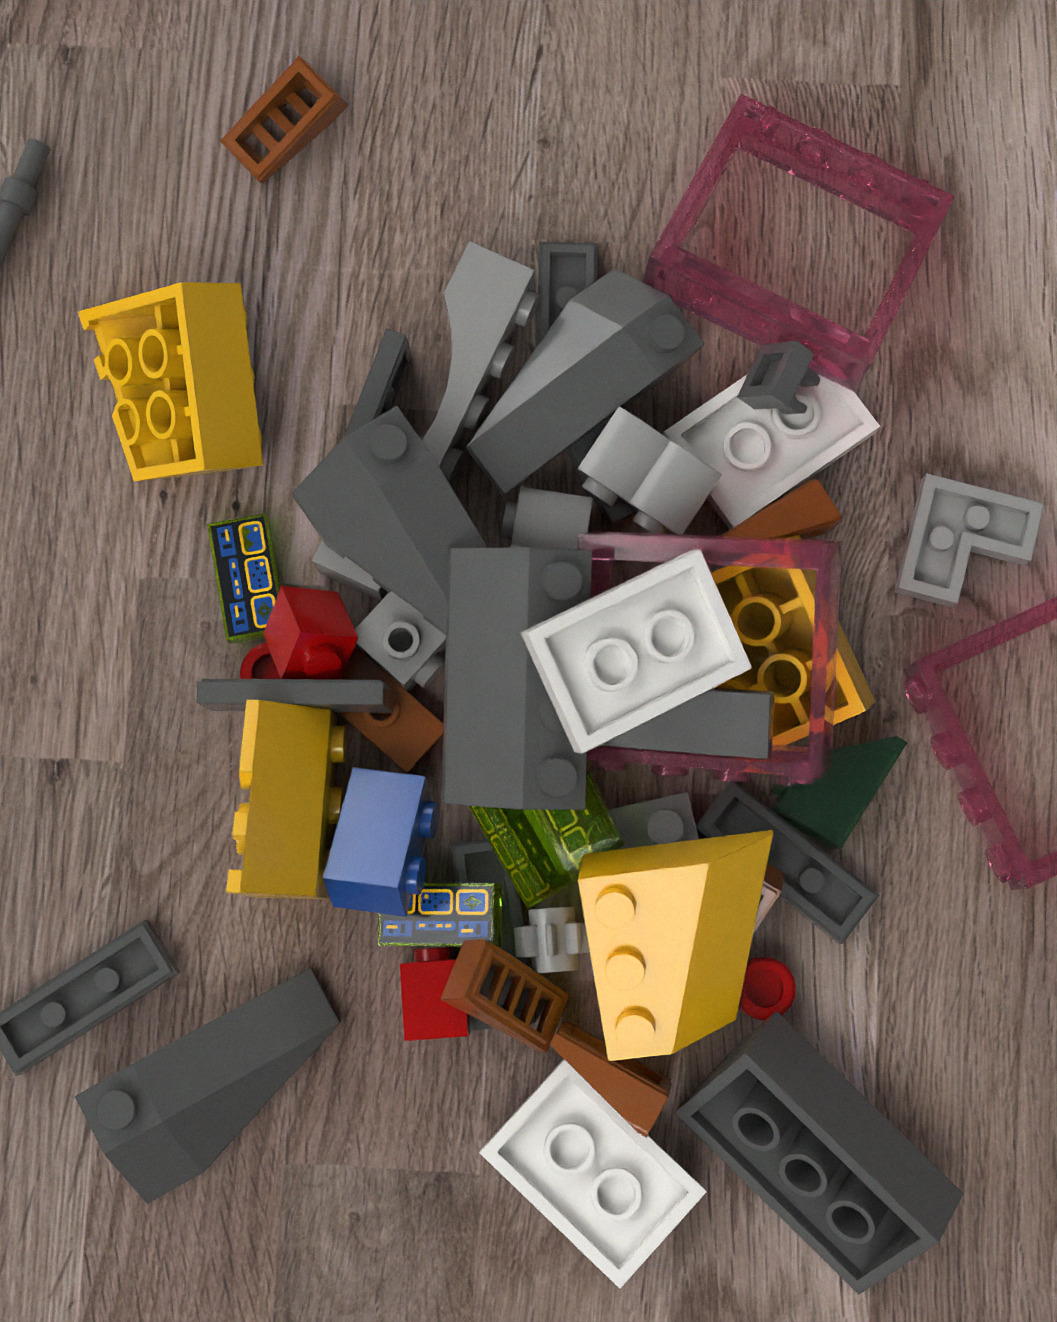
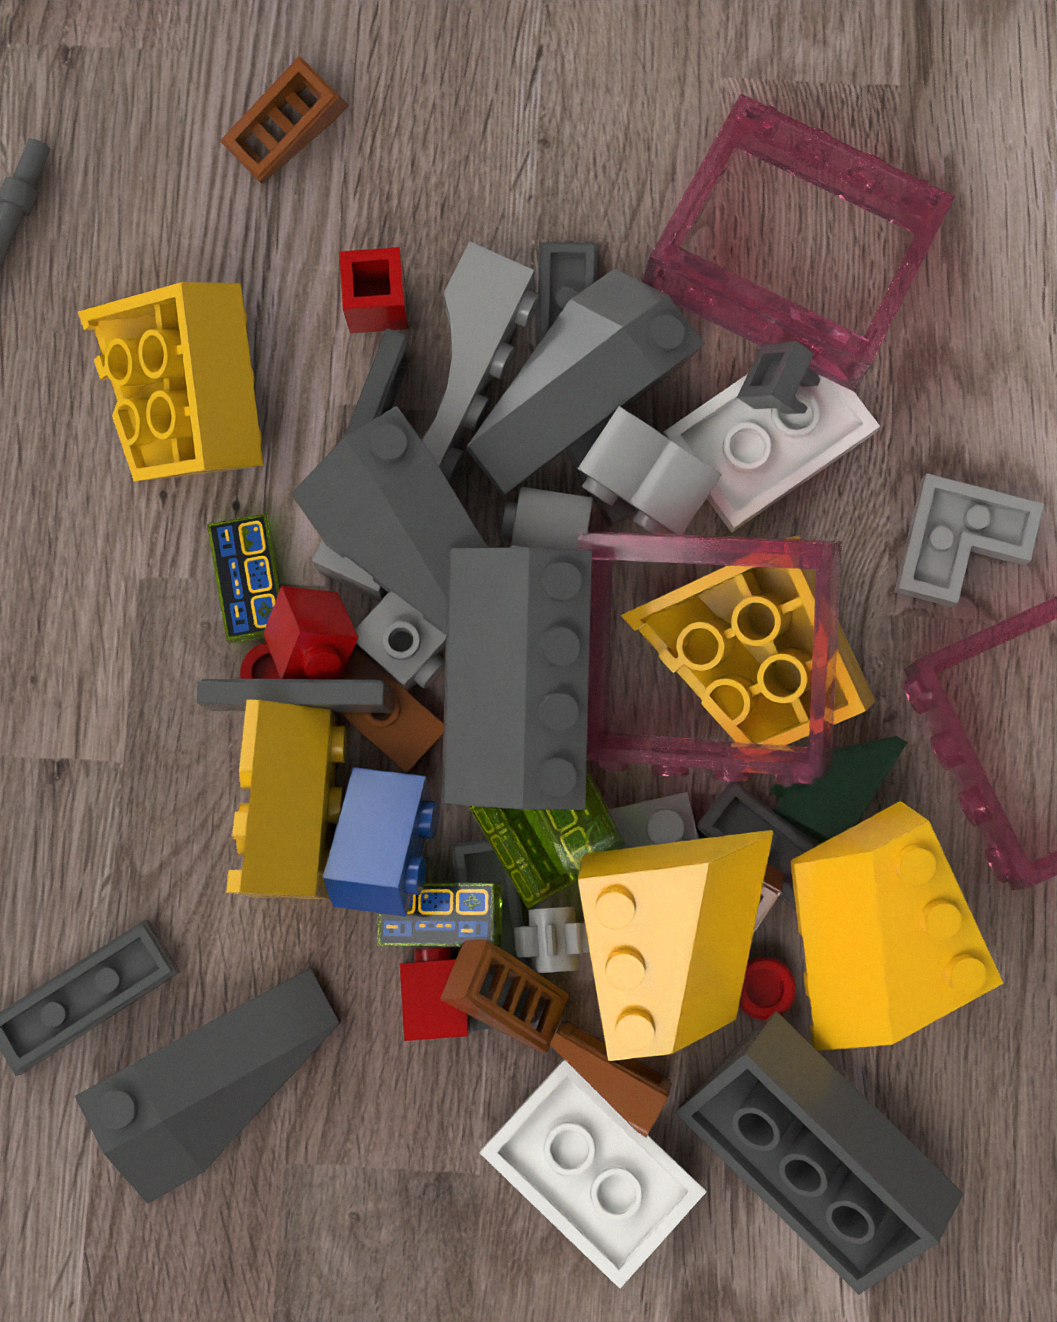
(373, 290): none -> red brick
(636, 650): white plate -> none
(711, 723): dark grey tile -> none
(802, 512): dark orange slope -> none
(885, 933): none -> yellow wedge

